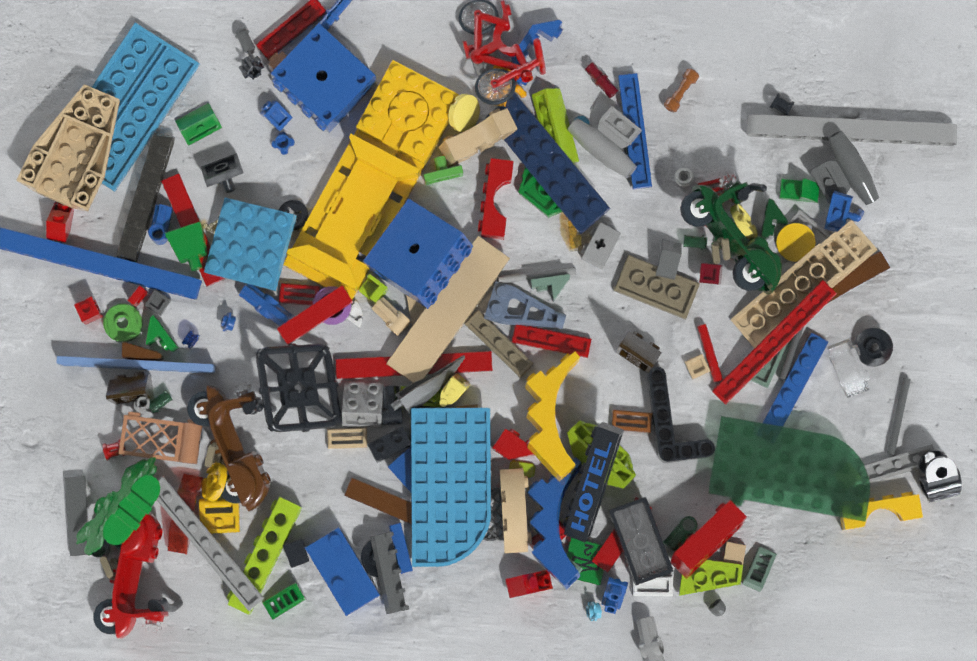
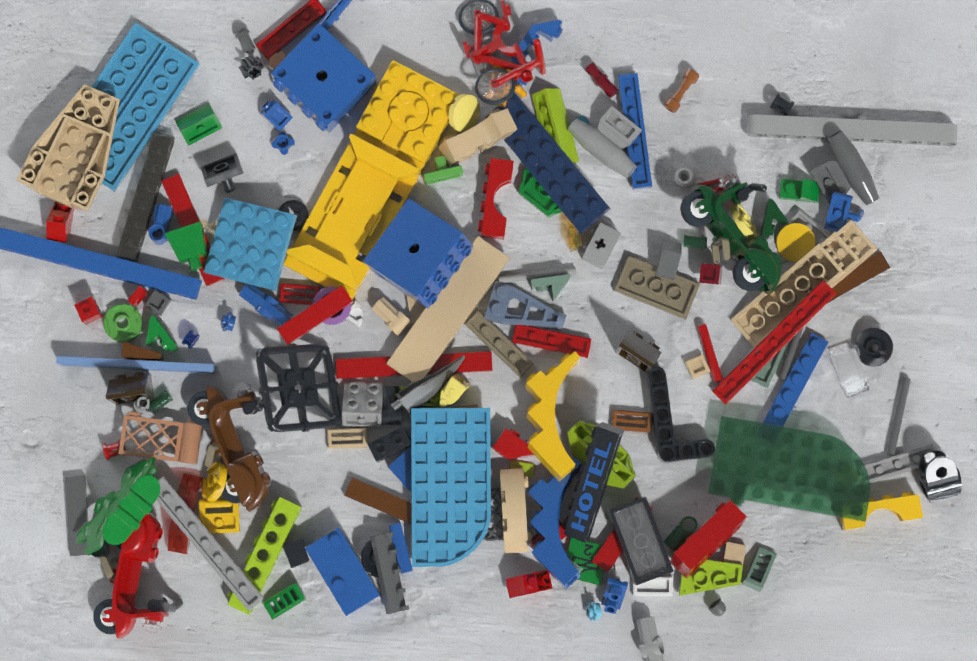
(373, 289): lime panel -> none

